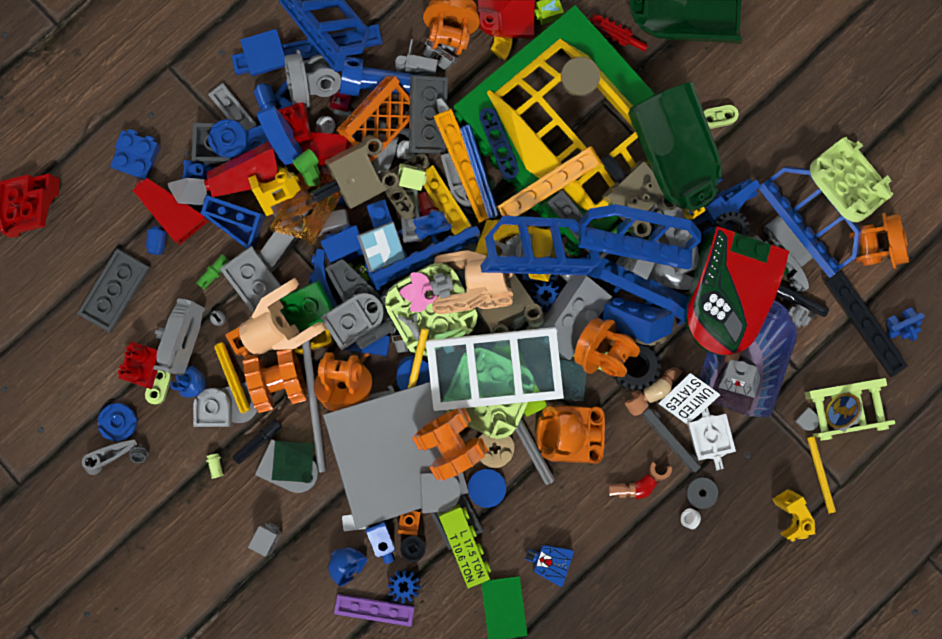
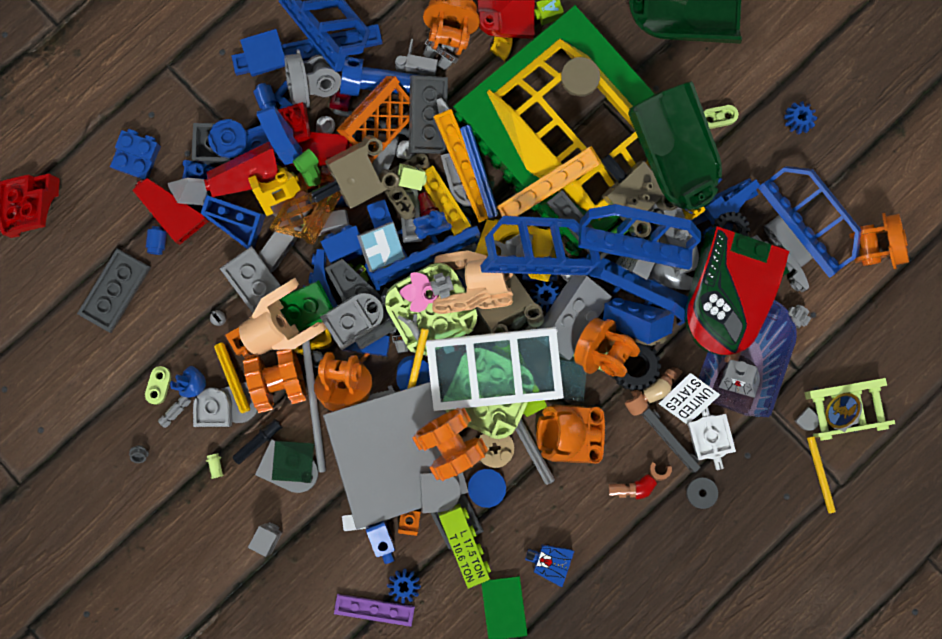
(105, 456): light grey piece -> none
(117, 422): blue tile -> none
(139, 365): red plate -> none
(174, 411): none -> light grey axle
(178, 337): light grey piece -> none
(212, 272): bright green pin -> none
(231, 107): light grey tile -> none
(316, 357): none -> dark grey piece
(345, 564): blue cylinder -> none
(413, 548): black wheel -> none
(497, 144): dark blue beam -> none
(615, 32): red piece -> none
(690, 518): white tile -> none
(793, 296): black axle -> none
(795, 504): yellow tile -> none
(797, 111): none -> blue gear
(850, 180): yellowish green tile -> none
(865, 324): black plate -> none
(907, 328): blue hips -> none

